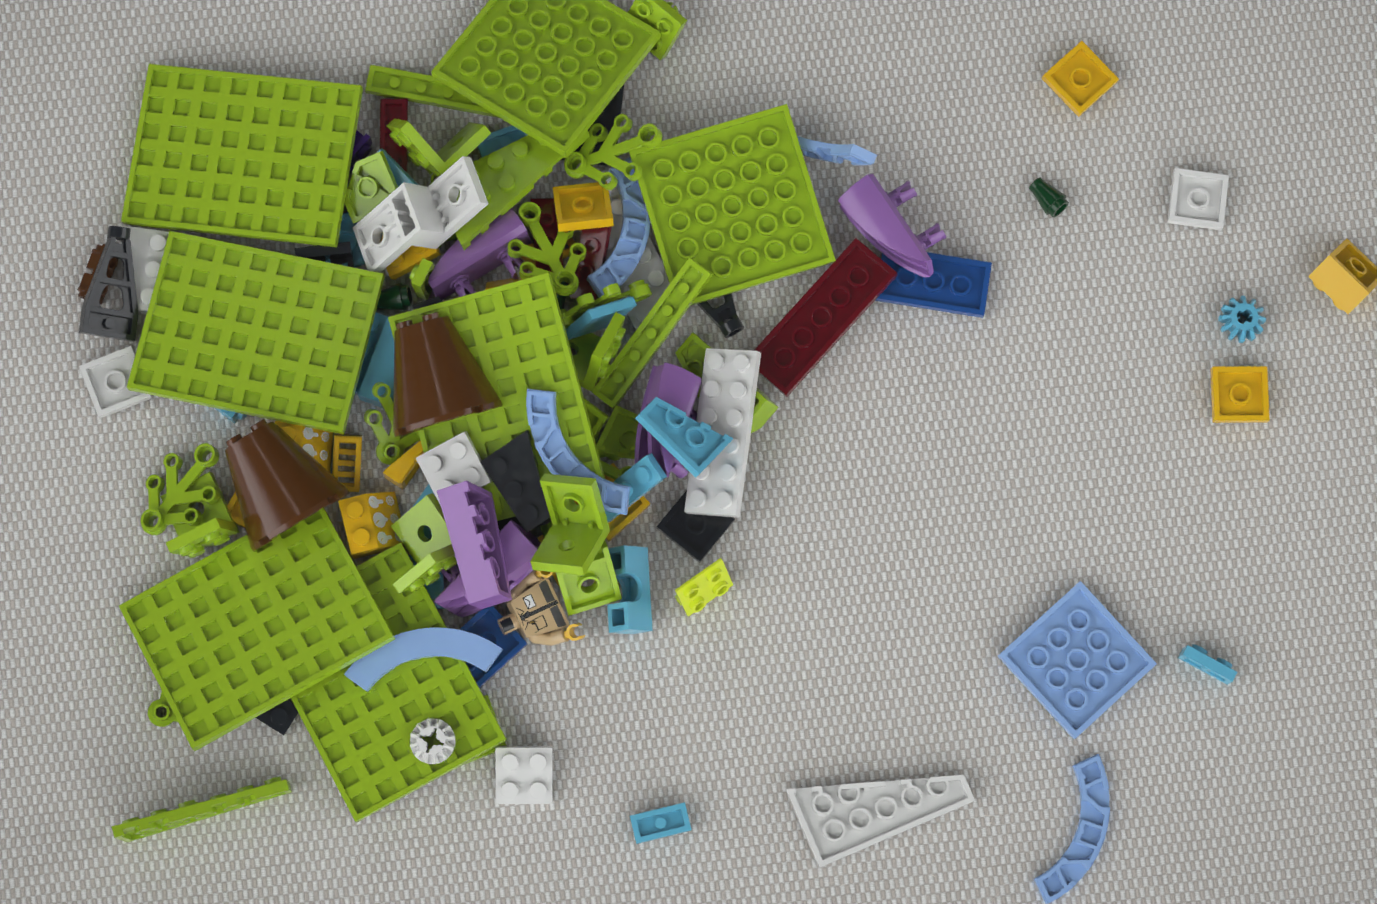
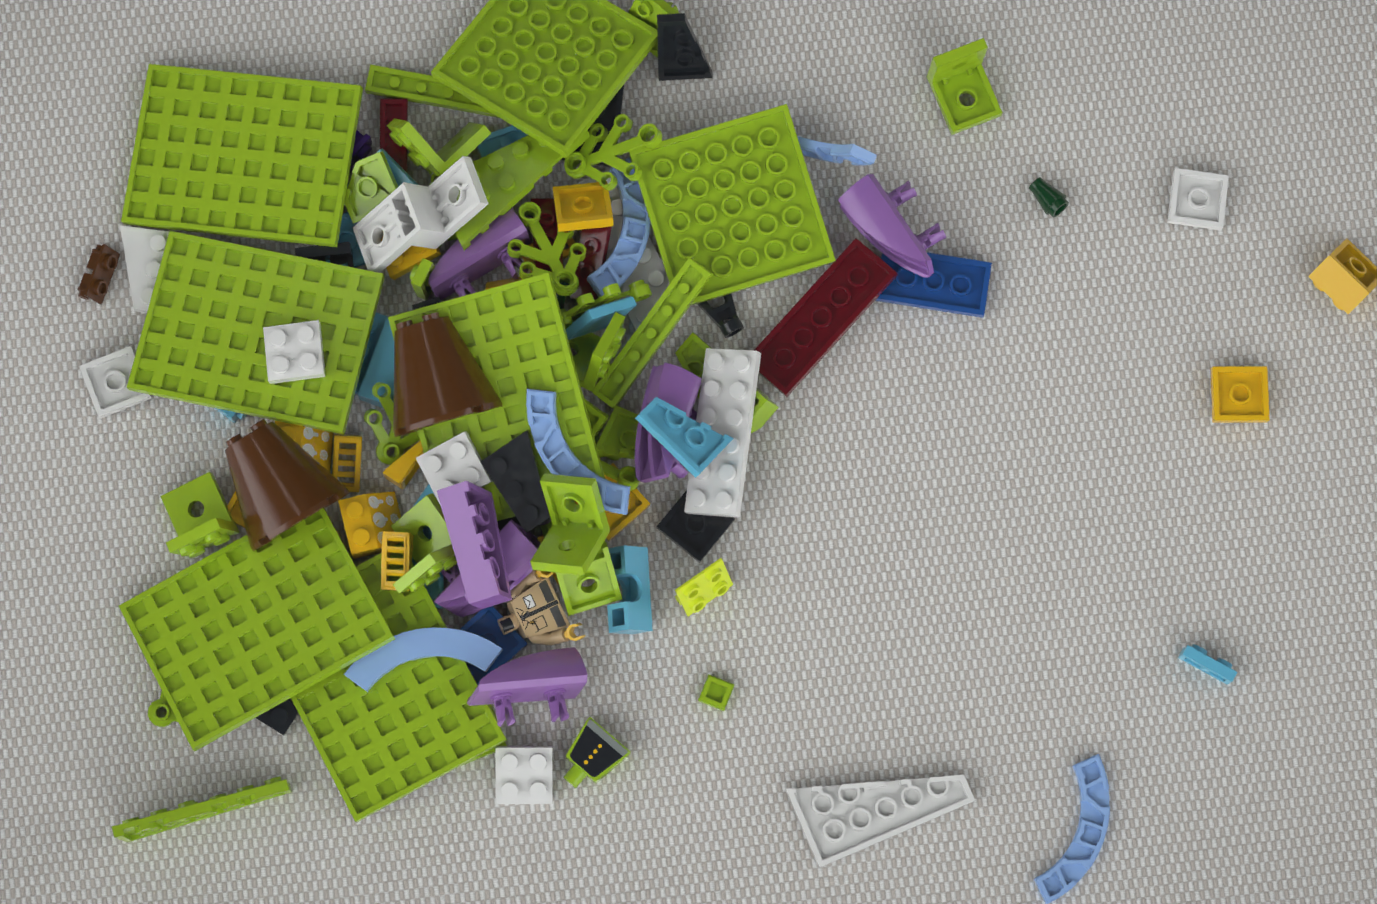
(108, 322): black plate -> none
(177, 492): lime plant -> none
(294, 352): none -> white plate
(386, 561): none -> yellow slope
(395, 297): dark green cone -> none
(438, 752): white gear -> none
(533, 677): none -> medium lavender piece
(593, 754): none -> torso
(641, 478): medium azure plate -> none
(660, 823): medium azure plate -> none
(679, 50): none -> black wing
(716, 692): none -> lime tile
(962, 73): none -> lime bracket
(1077, 660): light blue plate -> none
(1080, 78): yellow plate -> none
(1251, 324): medium azure gear -> none

